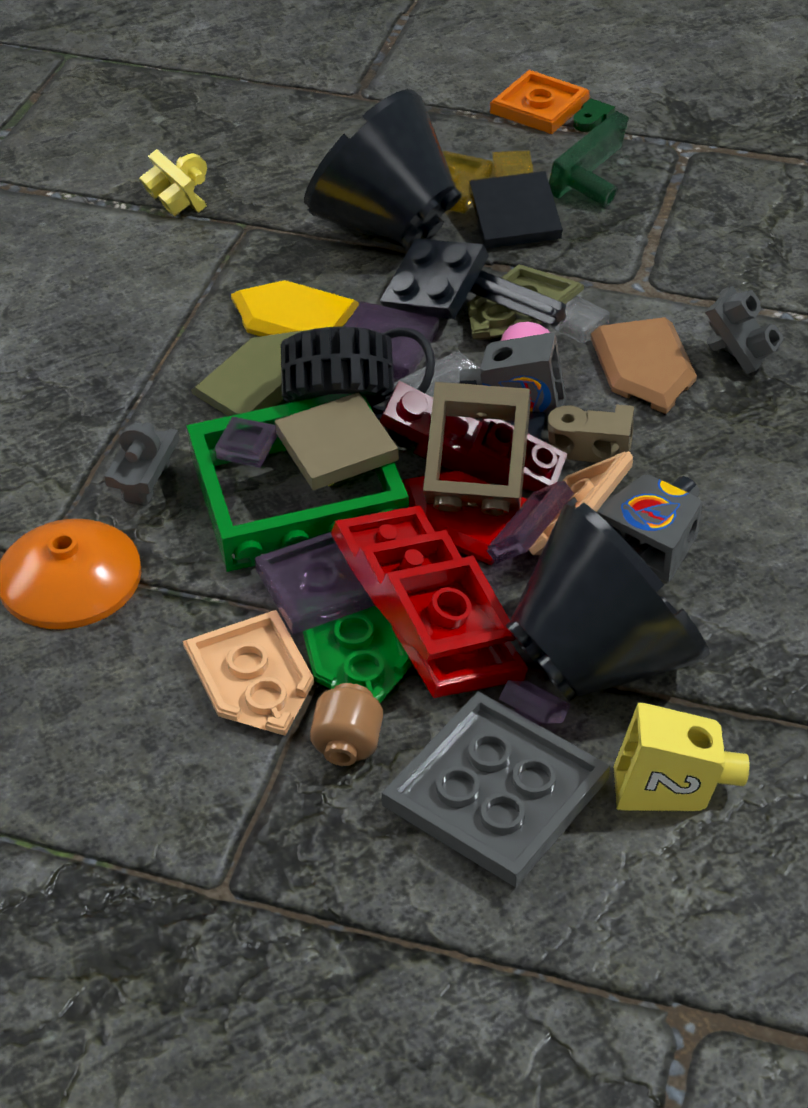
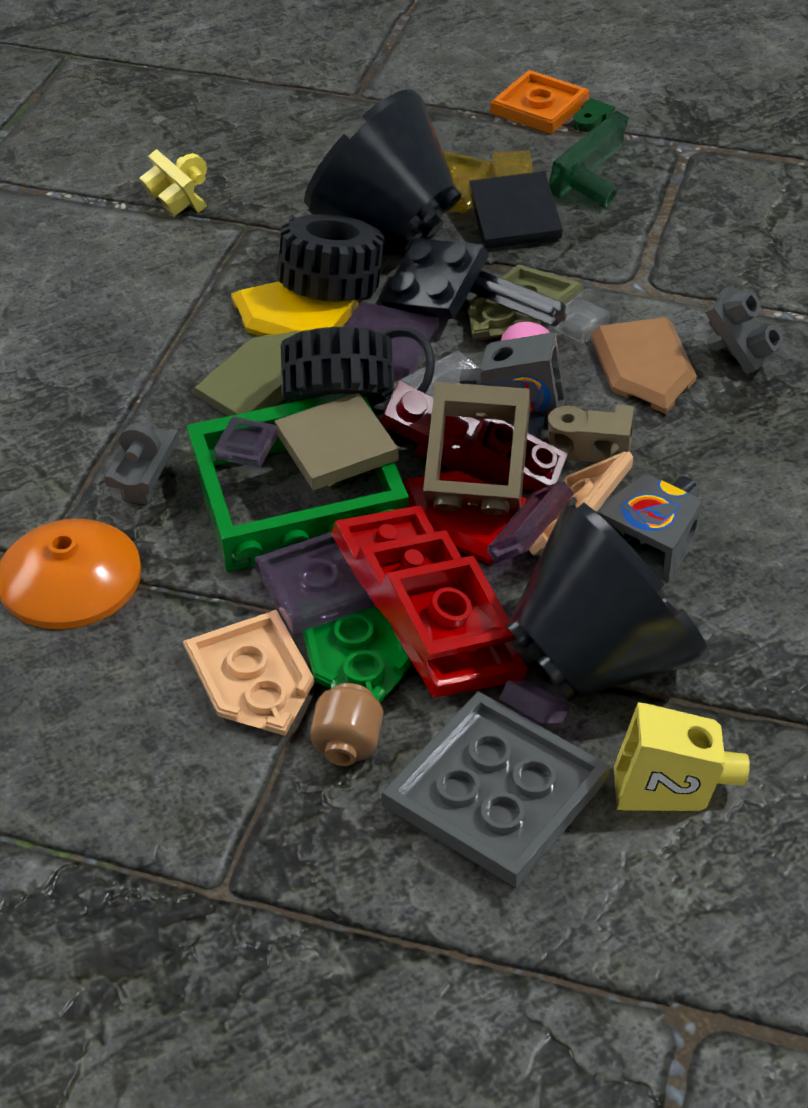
(330, 257): none -> black tyre

